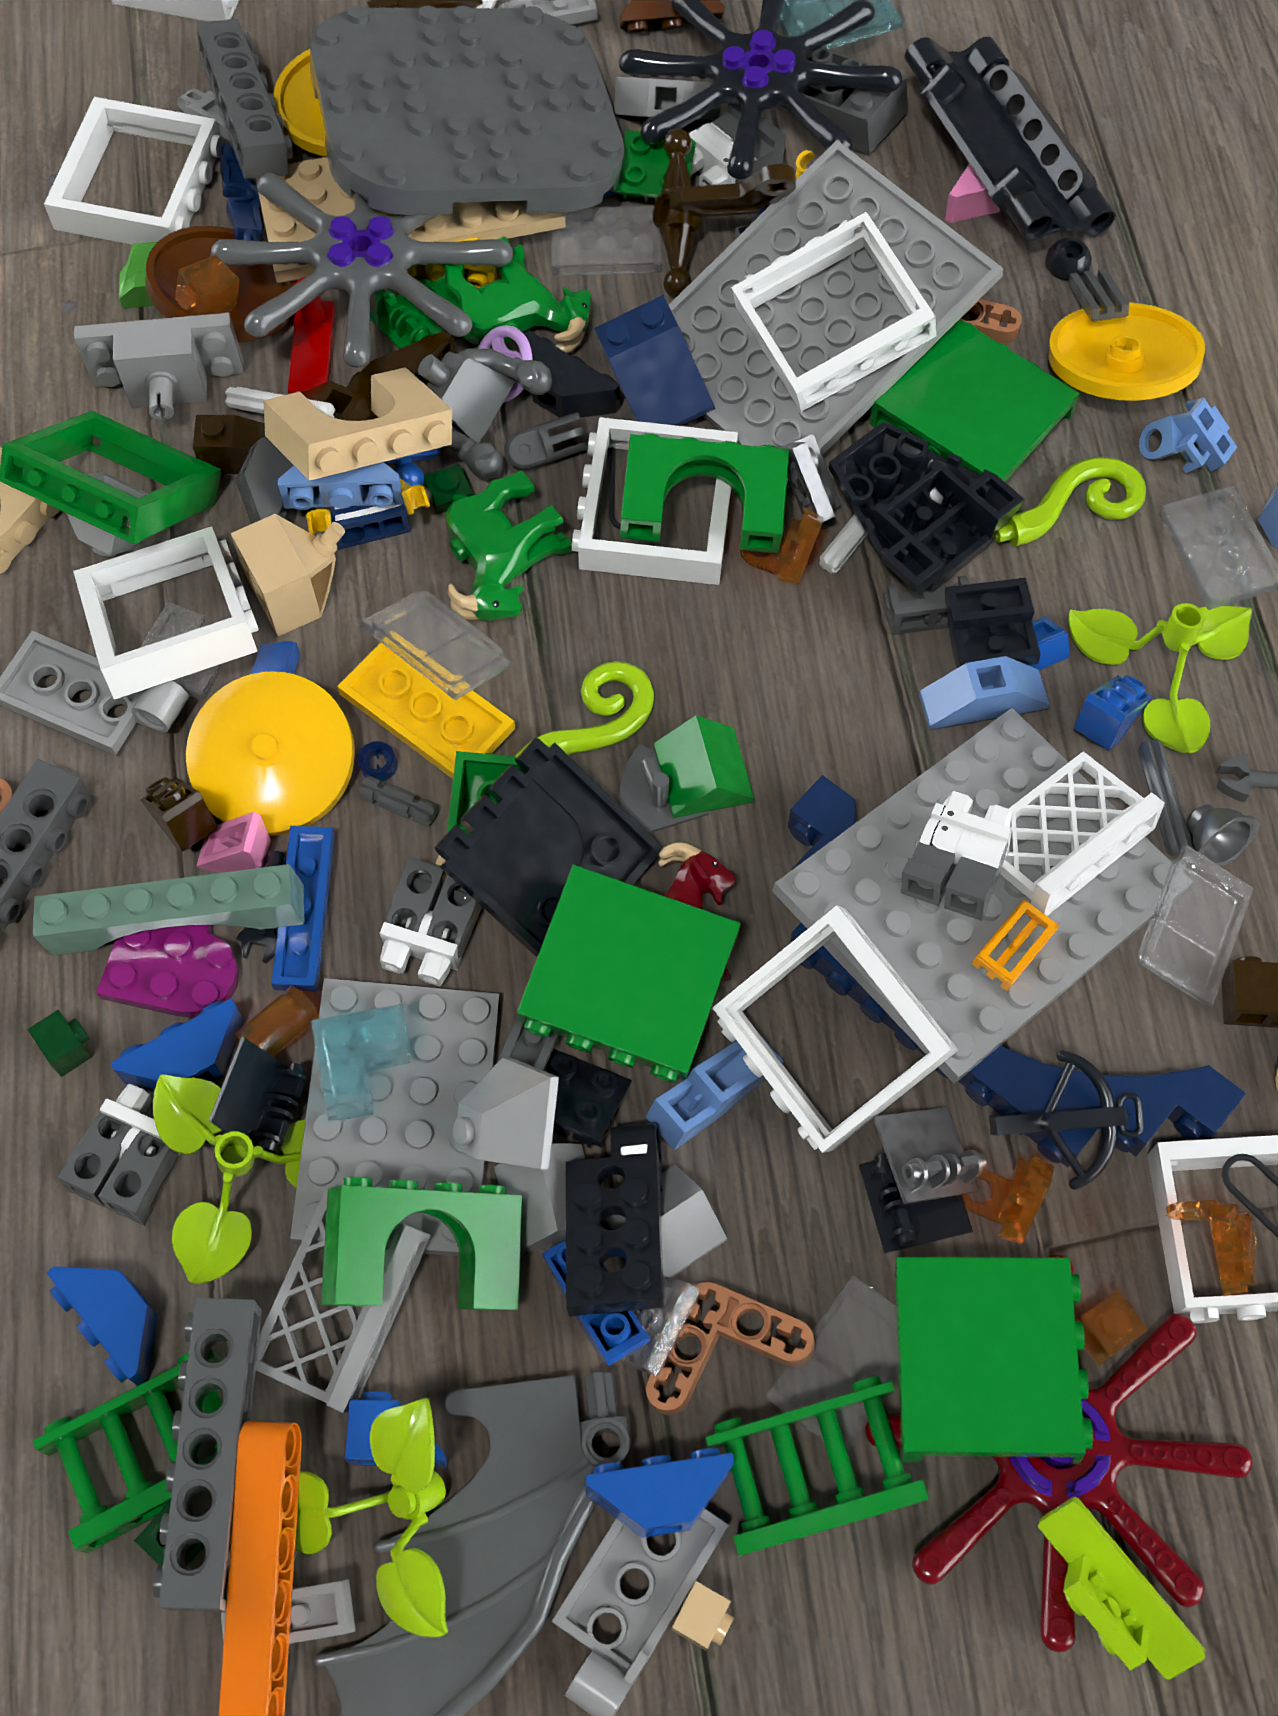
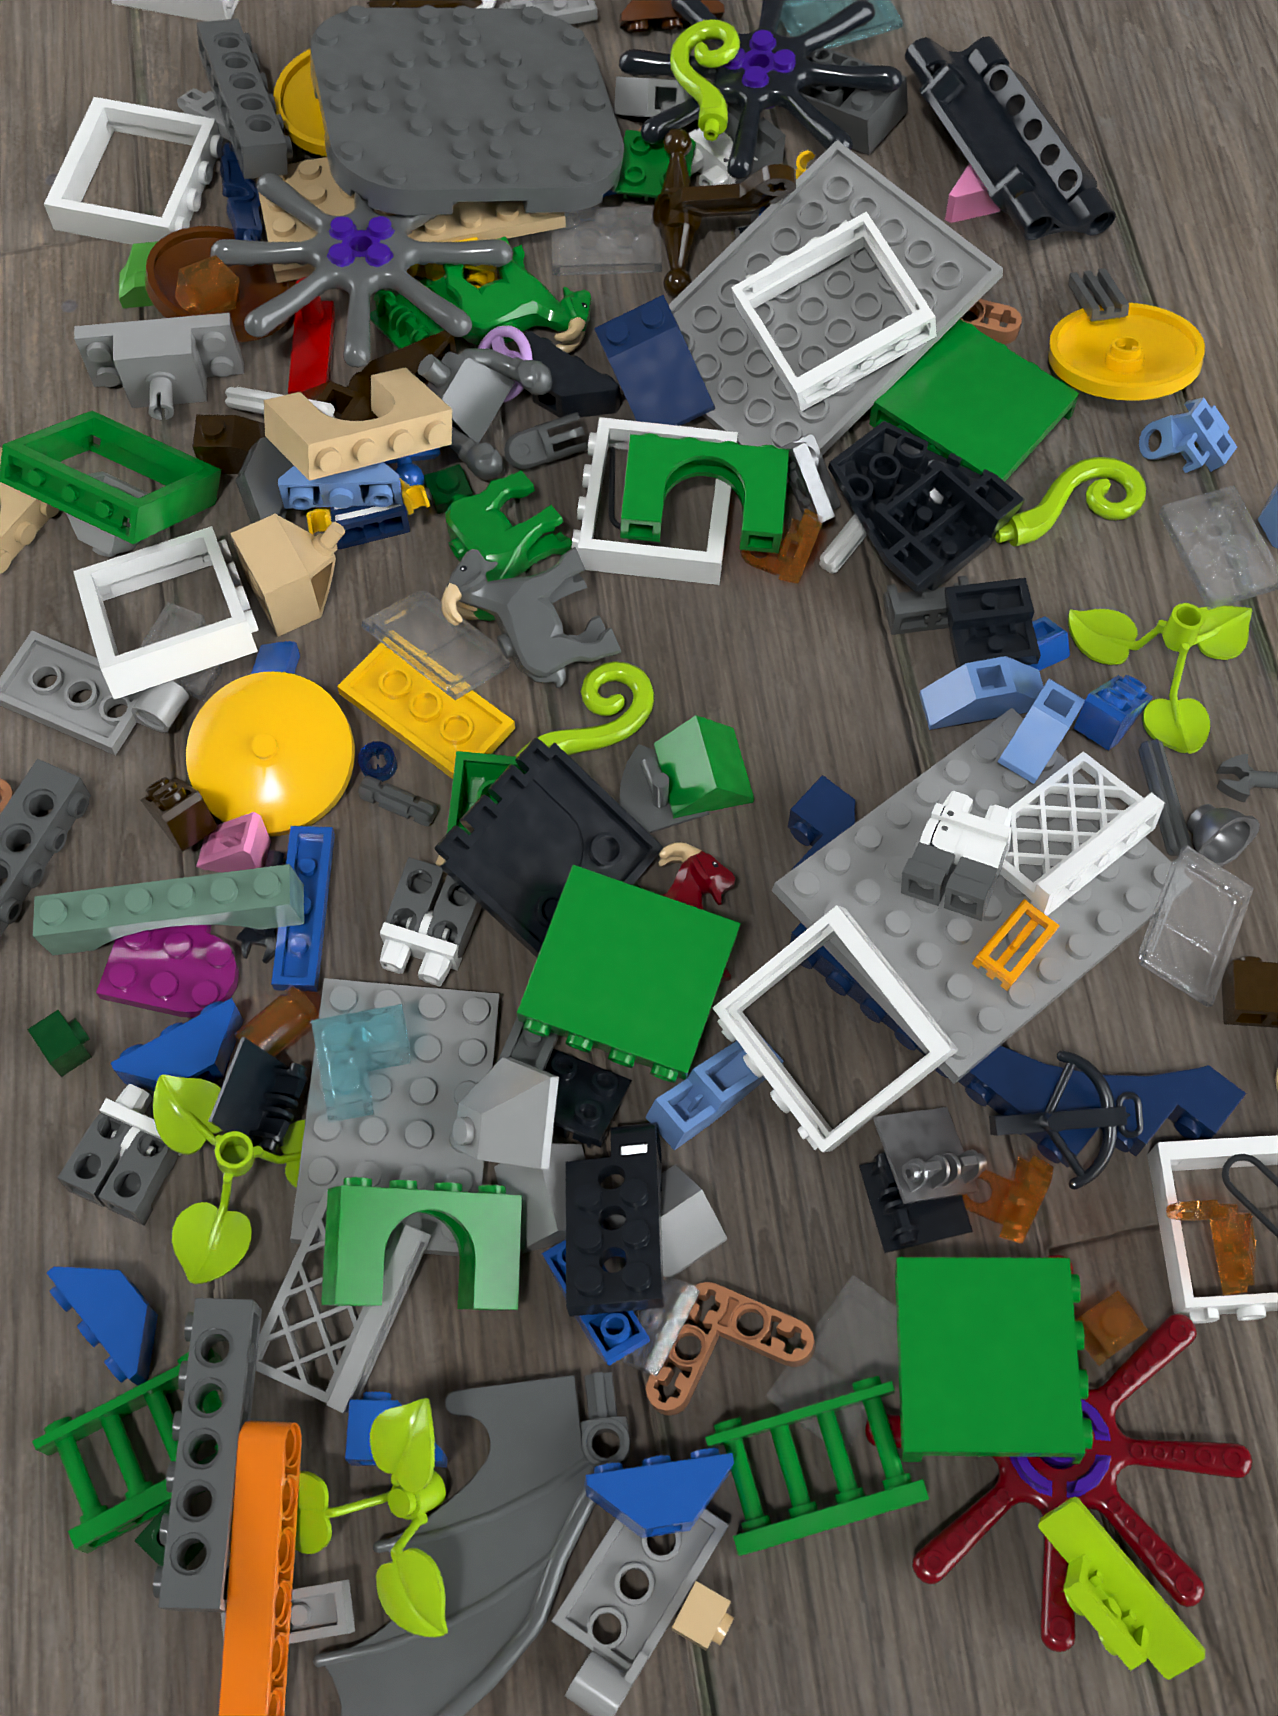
(527, 615): none -> dark grey animal
(712, 105): none -> lime plant
(1041, 731): none -> medium blue slope
(1068, 257): black plate -> none

